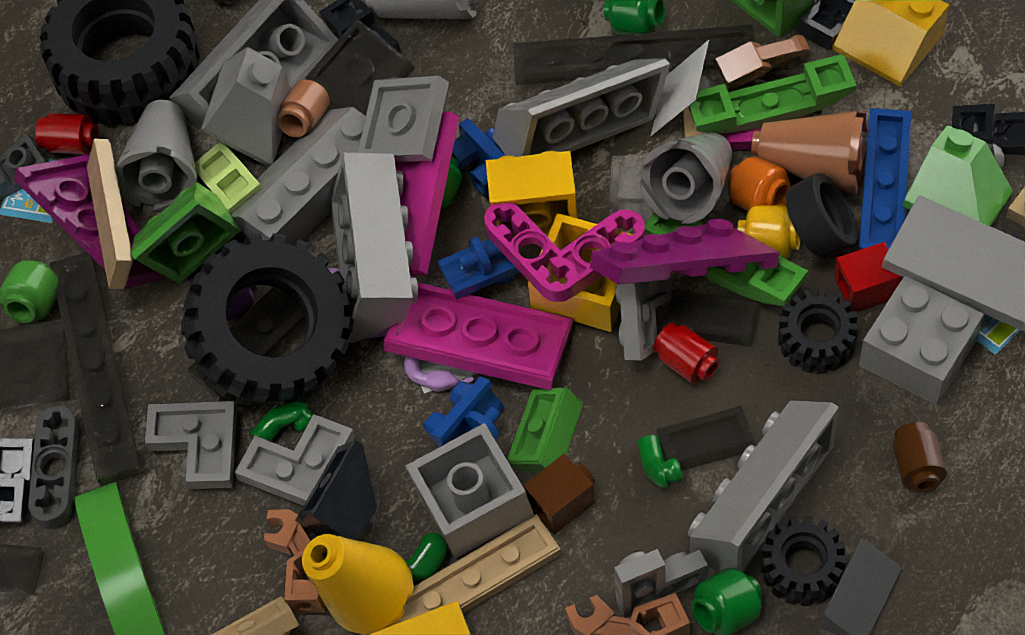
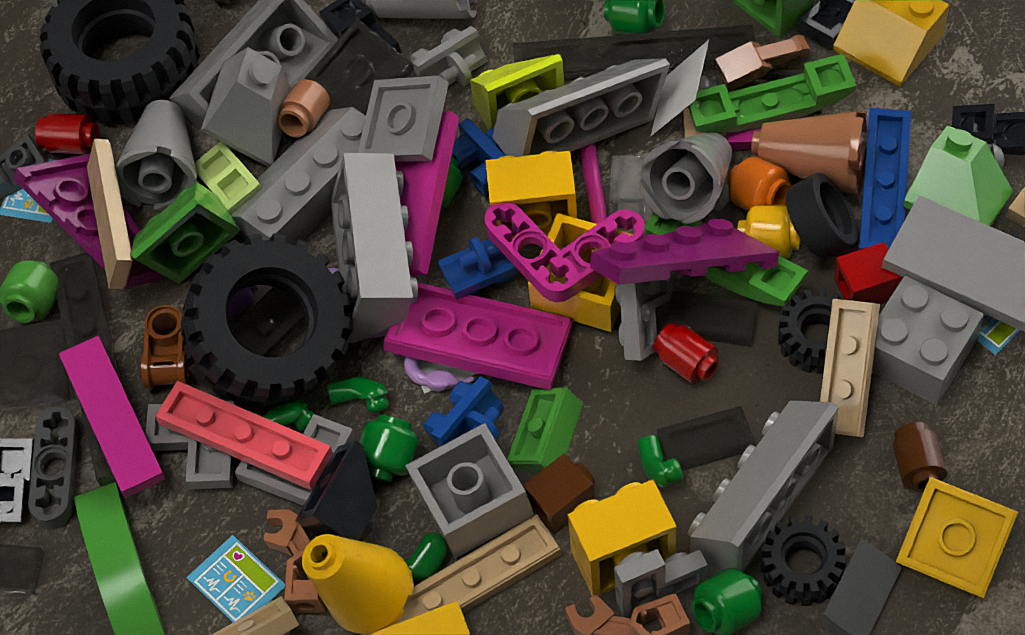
(111, 417): none -> dark pink tile
(164, 355): none -> dark orange piece
(236, 580): none -> sticker
(244, 435): none -> coral plate
(360, 388): none -> green arm
(388, 447): none -> green head
(453, 58): none -> light grey hips
(514, 84): none -> neon yellow slope
(593, 183): none -> dark pink bar
(616, 527): none -> yellow brick
(850, 362): none -> tan tile
(957, 537): none -> yellow tile

